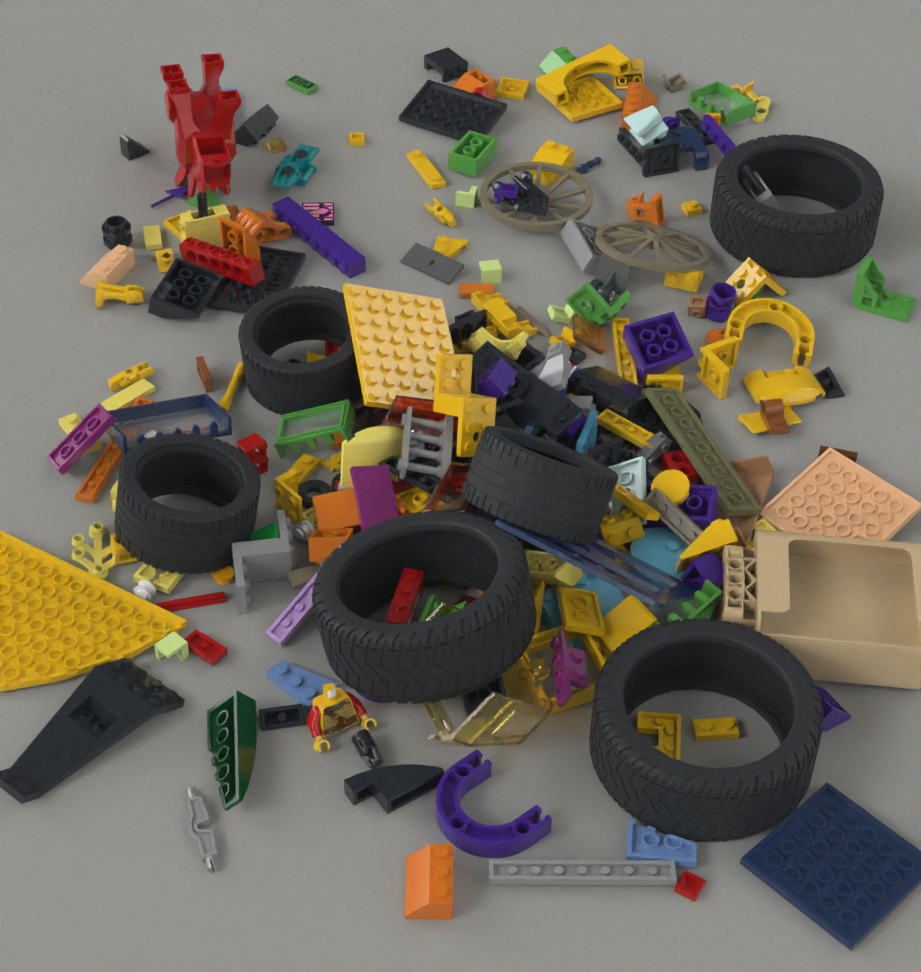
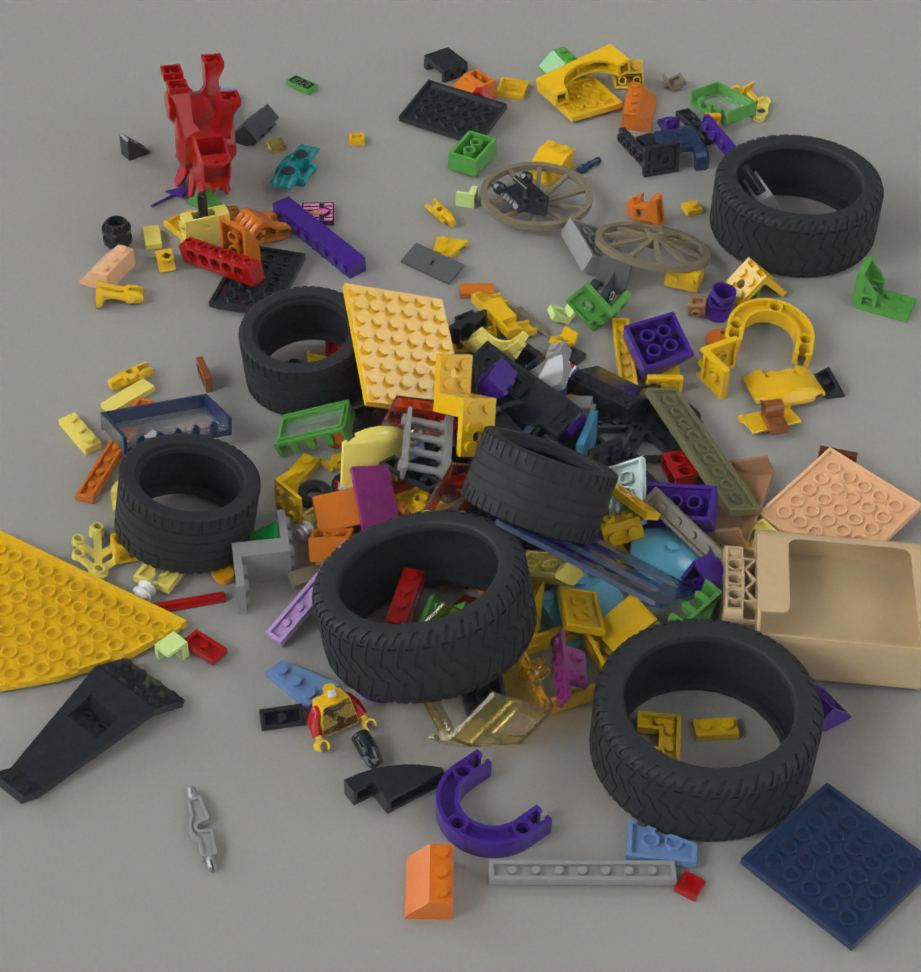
(80, 439): magenta tile -> none
(184, 291): black slope -> none
(226, 401): yellow piece -> none
(233, 745): dark green wedge -> none
(256, 450): red brick -> none
(426, 169): yellow plate -> none
(490, 271): yellowish green panel -> none
(506, 190): dark purple bracket -> none
(588, 334): clear orange tile -> none
(624, 428): yellow plate -> none
(647, 125): light aqua piece -> none
(659, 444): dark grey hinge -> none
(673, 485): yellow tile -> none
(711, 539): yellow slope -> none

